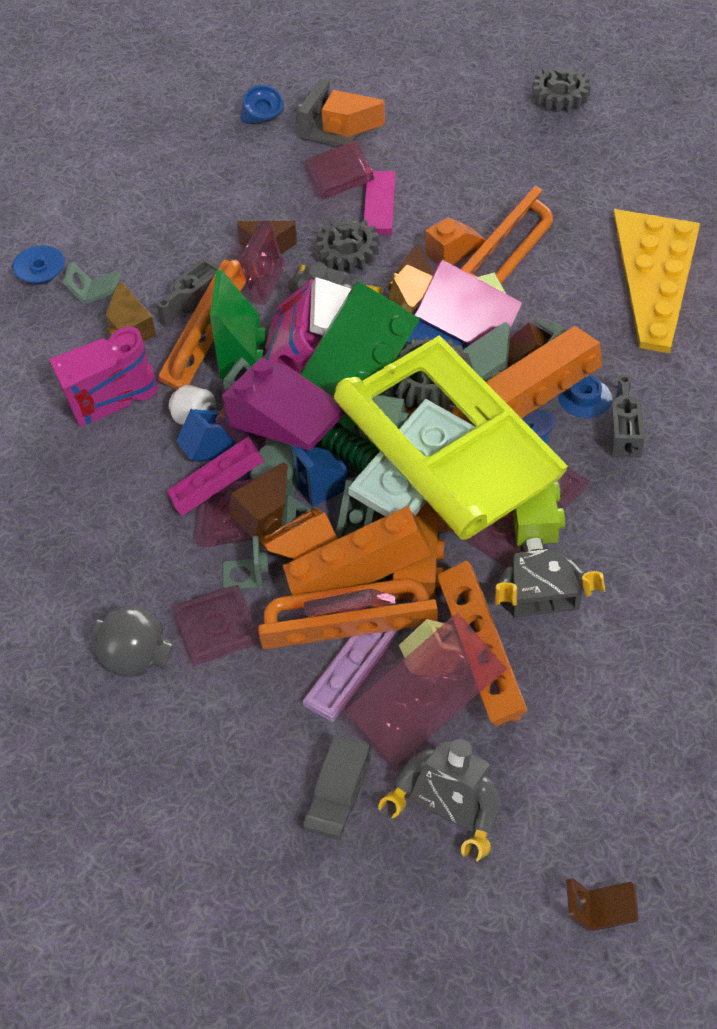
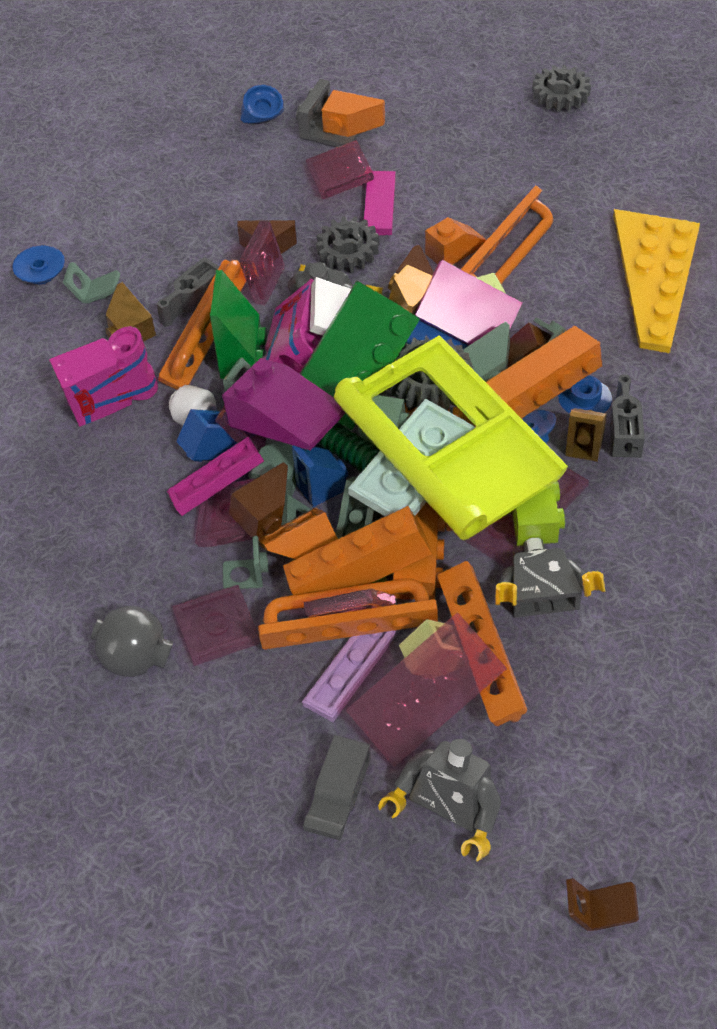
(585, 434): none -> pearl gold slope

